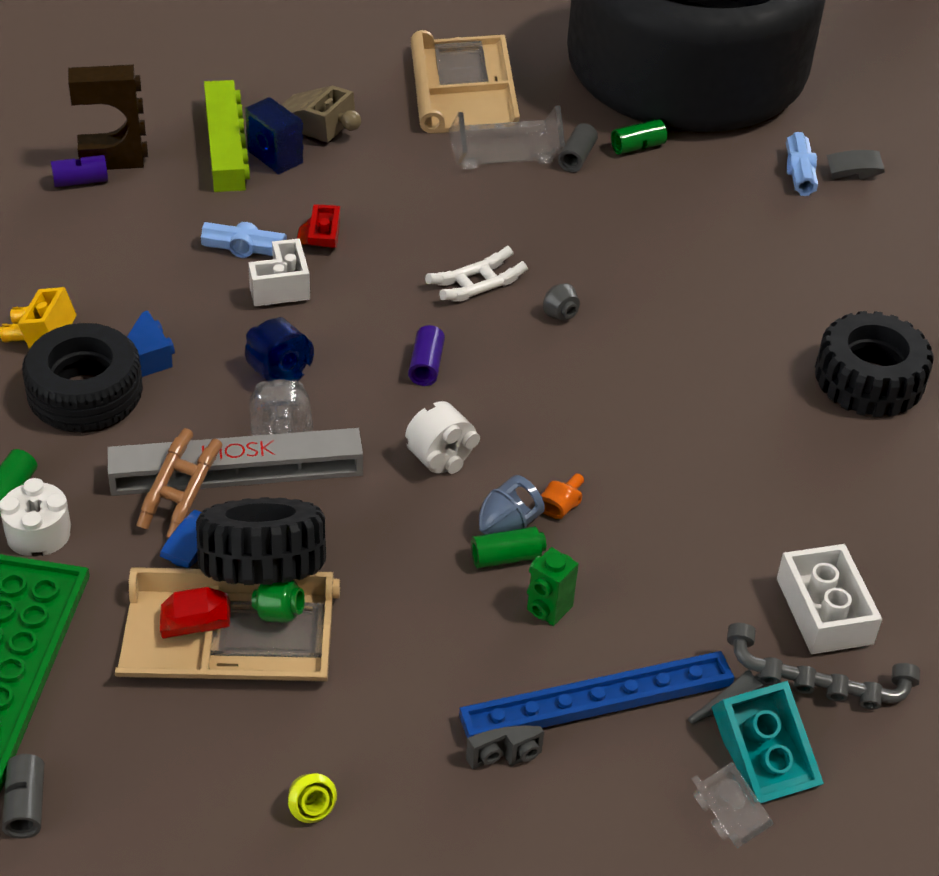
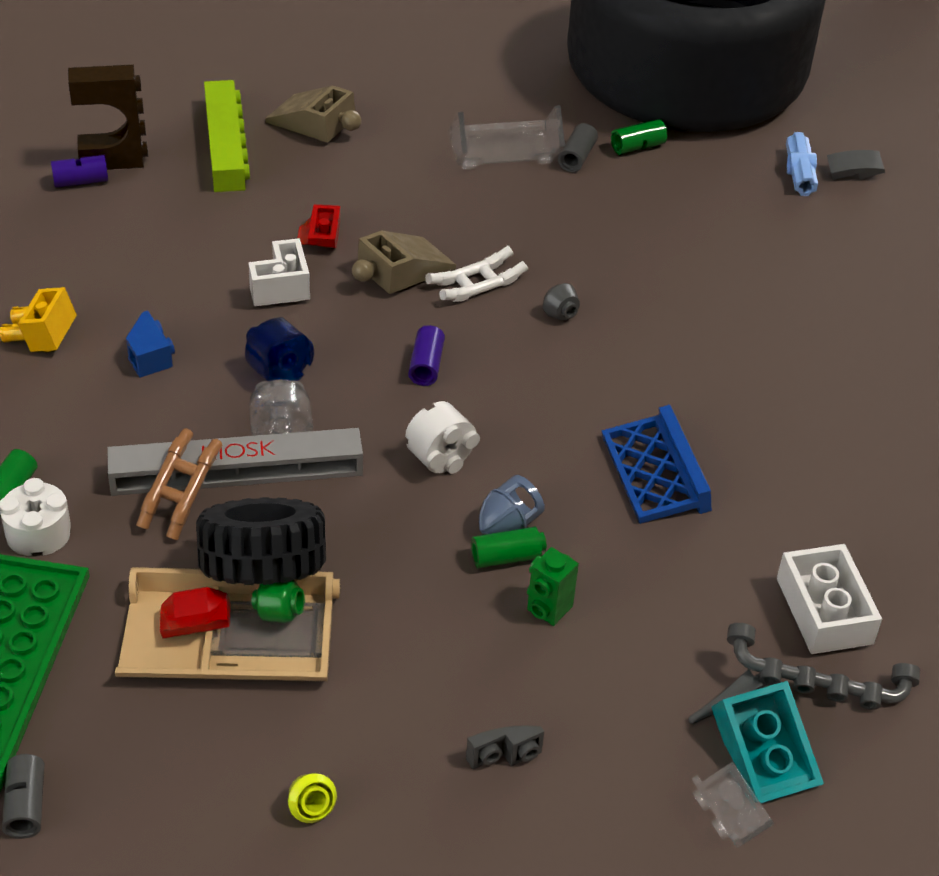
(89, 402): black tyre -> none
(182, 544): blue slope -> none
(240, 239): light blue piece -> none
(274, 135): clear blue brick -> none
(398, 260): none -> dark tan slope
(461, 77): tan piece -> none
(562, 497): orange piece -> none
(600, 695): blue plate -> none
(682, 463): none -> blue fence
(869, 387): black tyre -> none

